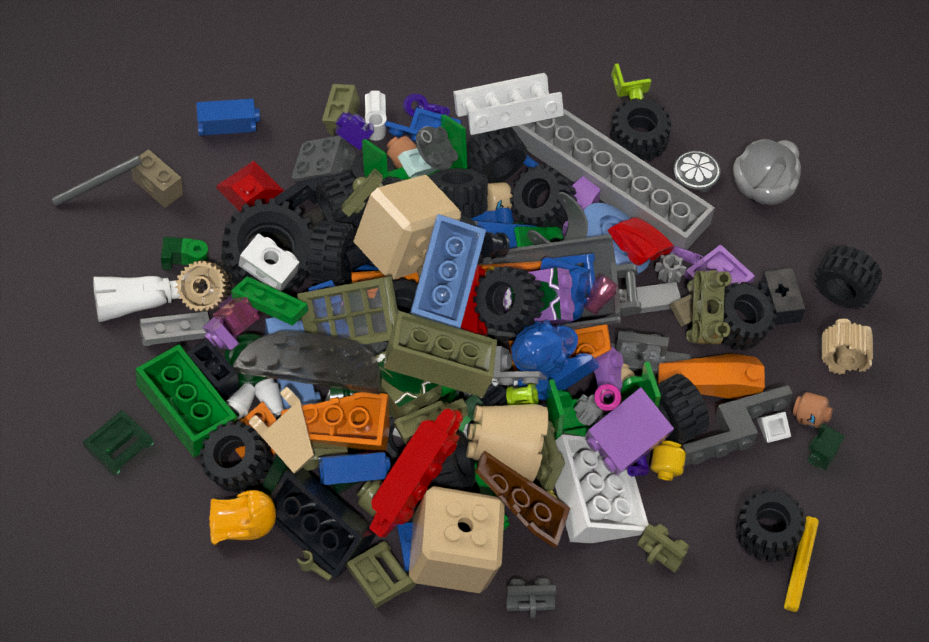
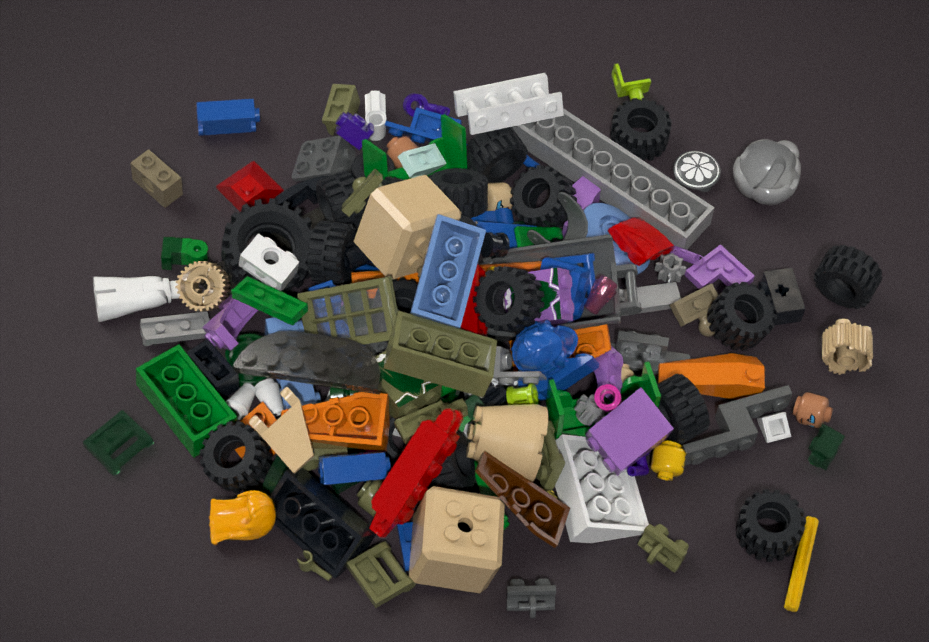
(97, 180): dark grey bar -> none
(238, 314): clear pink panel -> none
(436, 147): dark grey dish -> none
(708, 327): olive piece -> none

